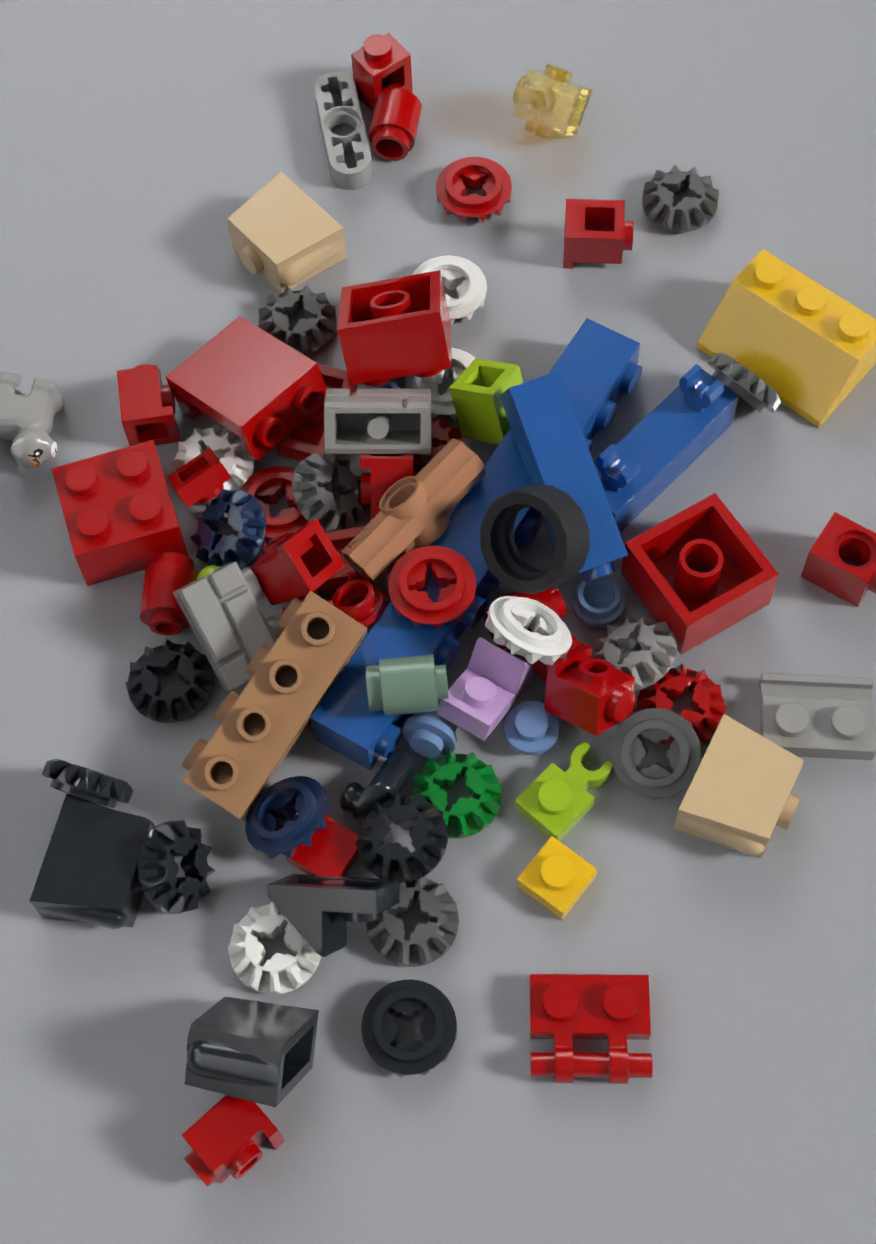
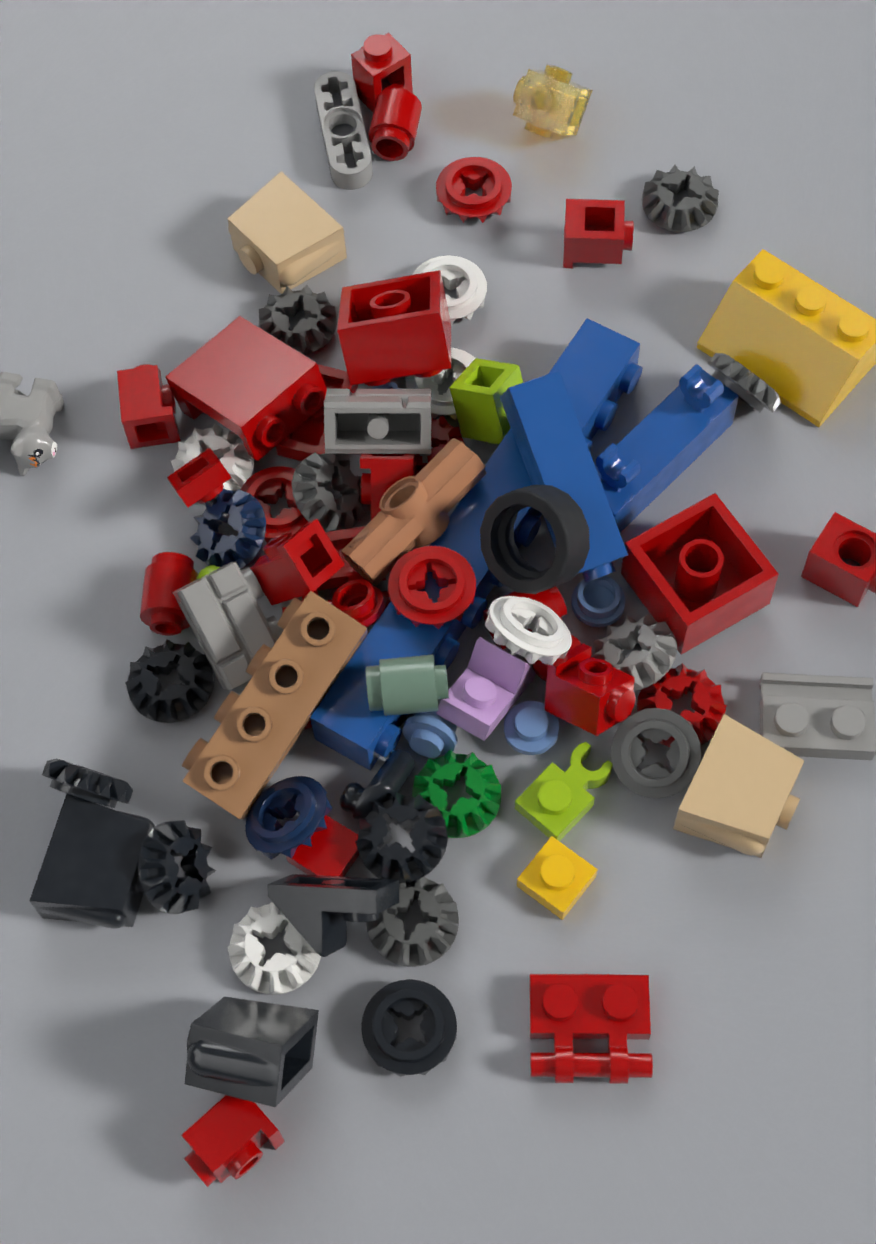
(118, 511): red brick -> none

